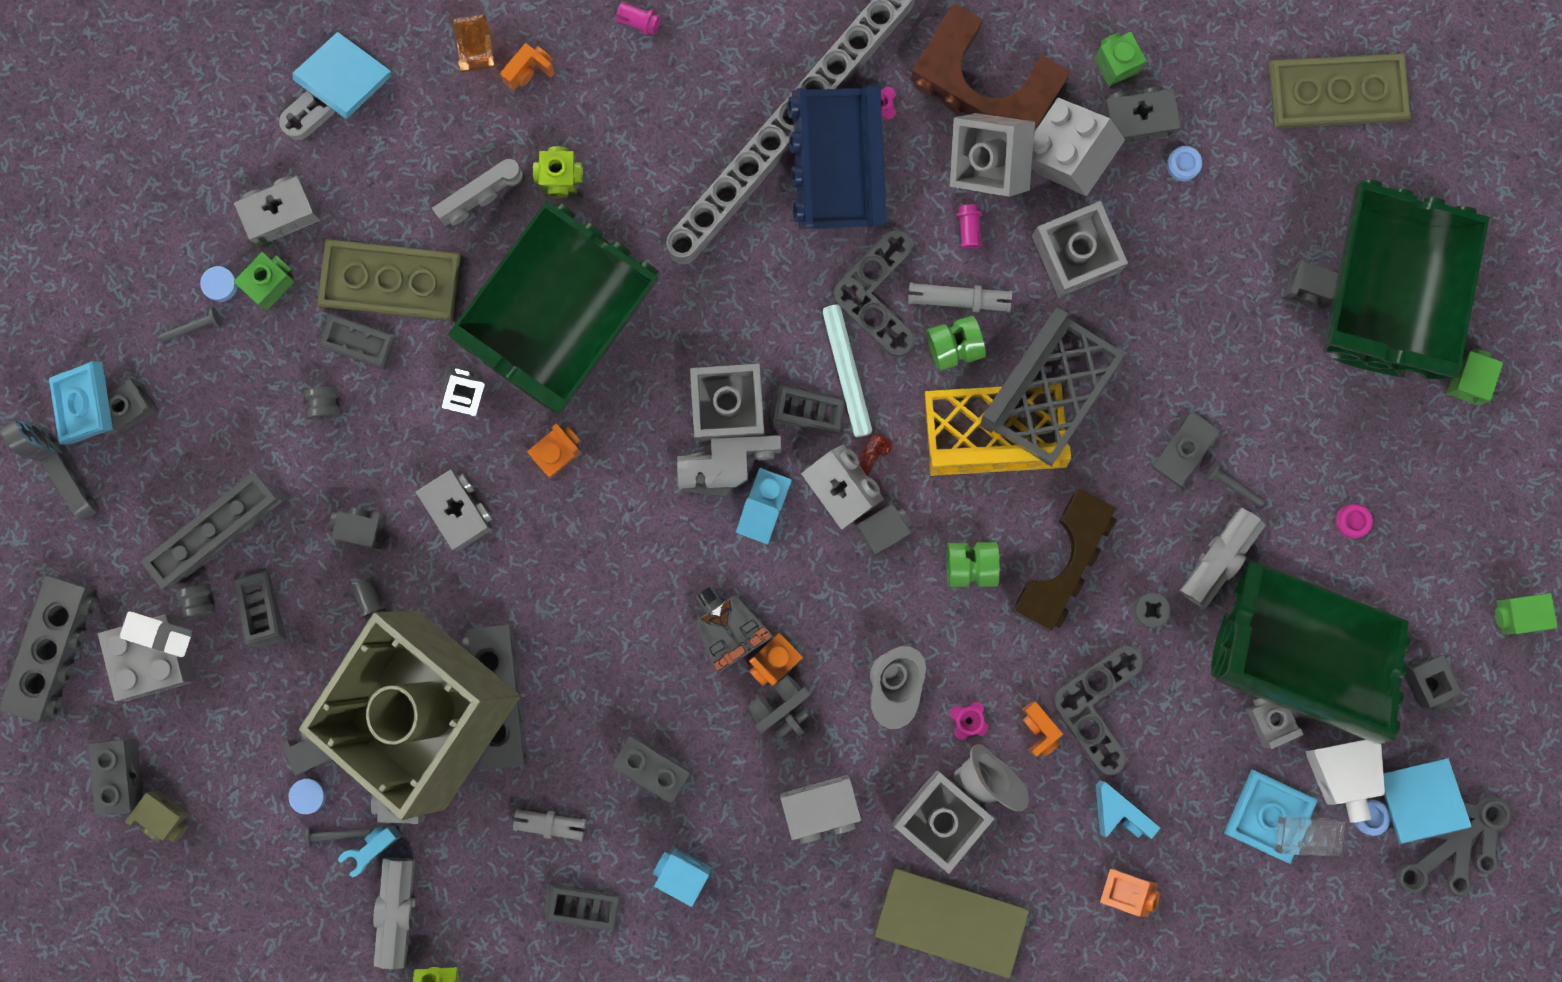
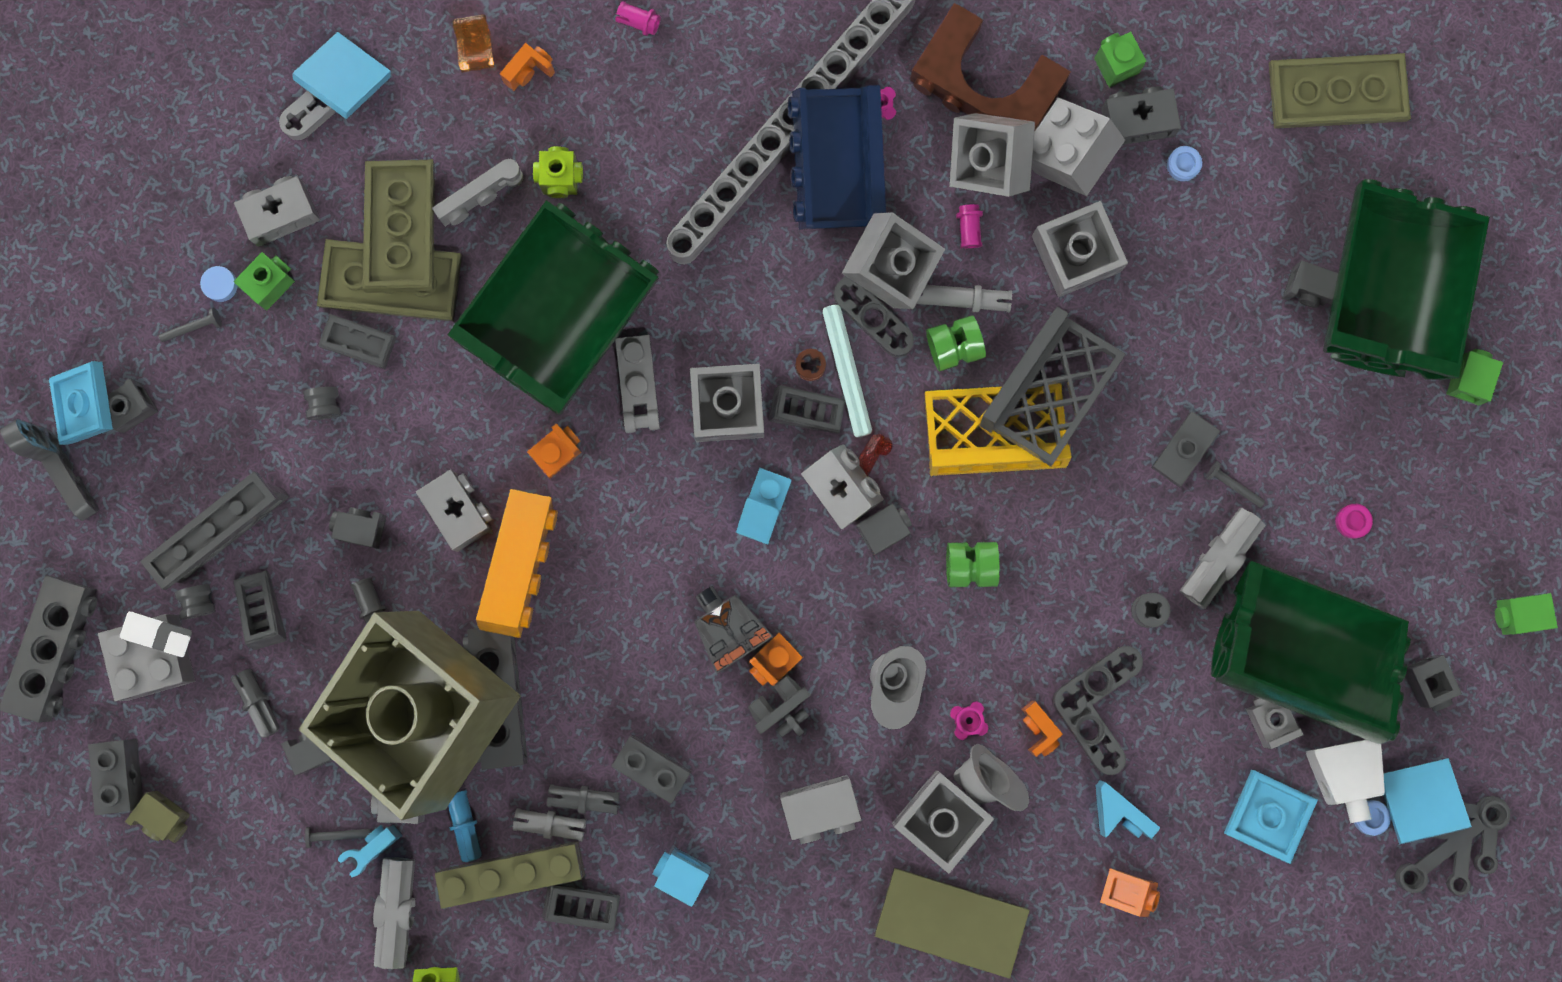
(255, 703): none -> dark grey axle
(307, 796): light blue tile -> none
(399, 226): none -> olive tile
(461, 389): brick -> none
(464, 827): none -> dark azure axle
(510, 874): none -> olive brick
(515, 564): none -> light orange brick
(583, 799): none -> dark grey pin
(637, 382): none -> light grey plate
(726, 466): light grey plate -> none
(814, 355): none -> copper bush
(893, 260): none -> light grey brick
(1085, 522): dark brown arch -> none
(1310, 836): clear plate -> none

